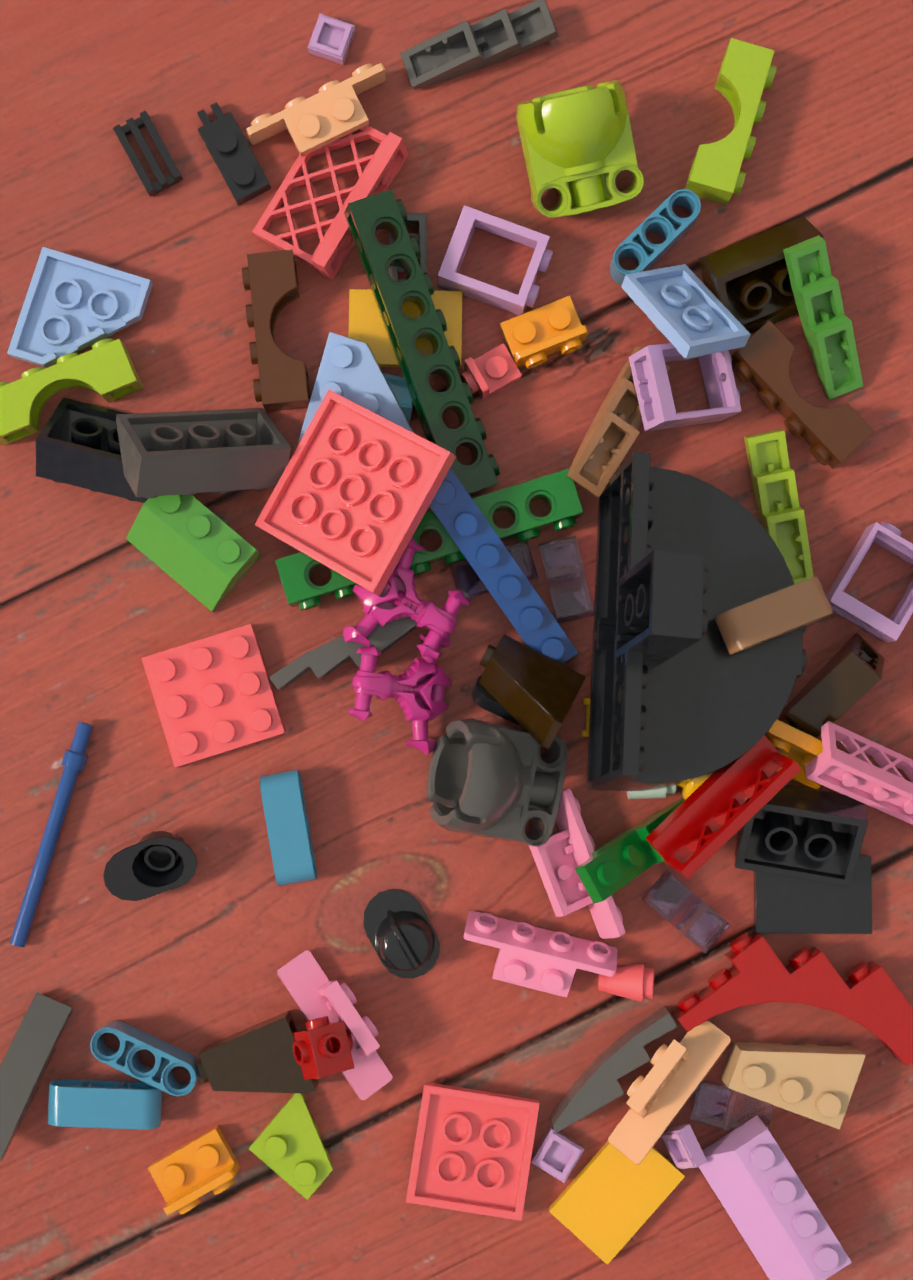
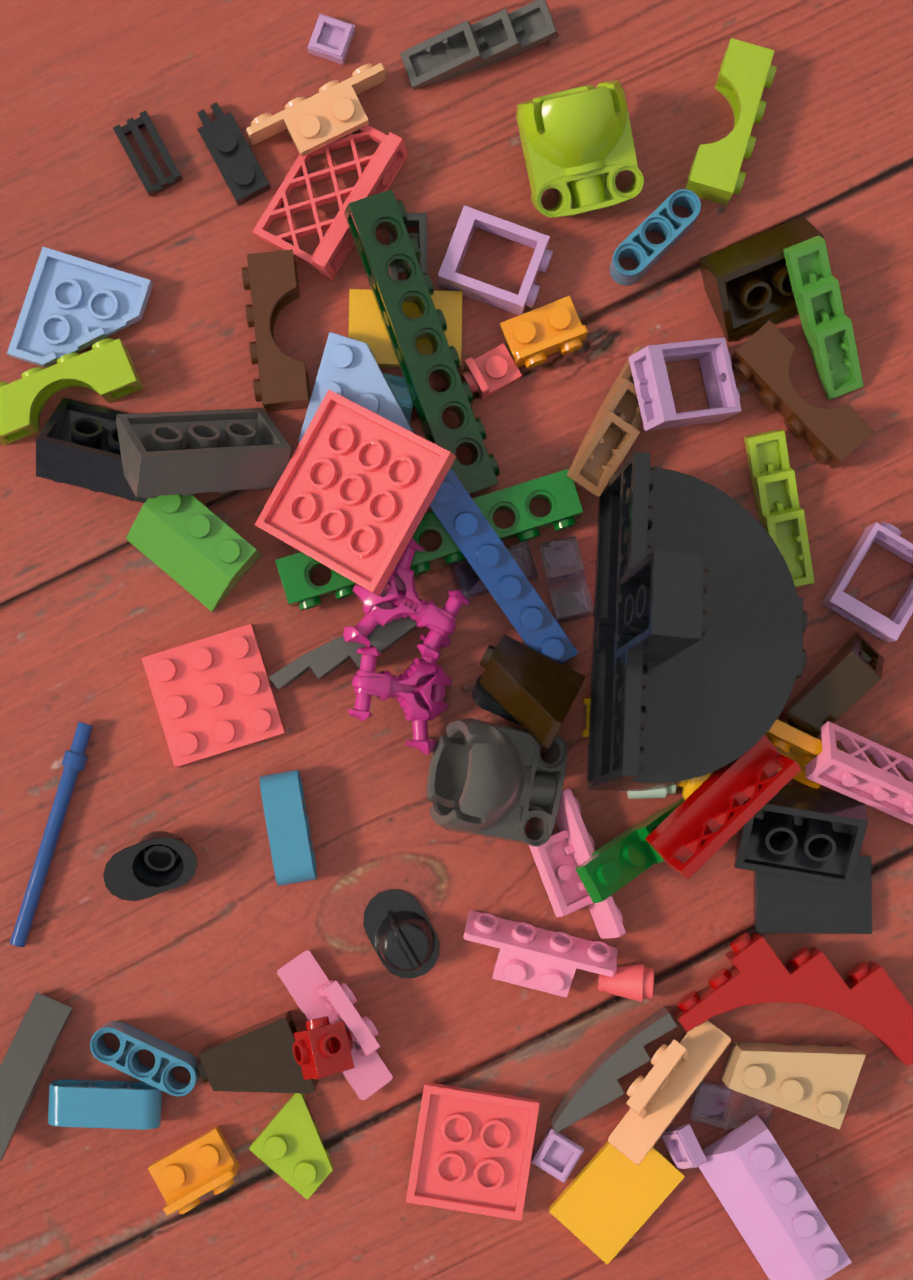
(685, 311): light blue plate -> none
(686, 911): slope -> none
(773, 615): medium nougat beam -> none

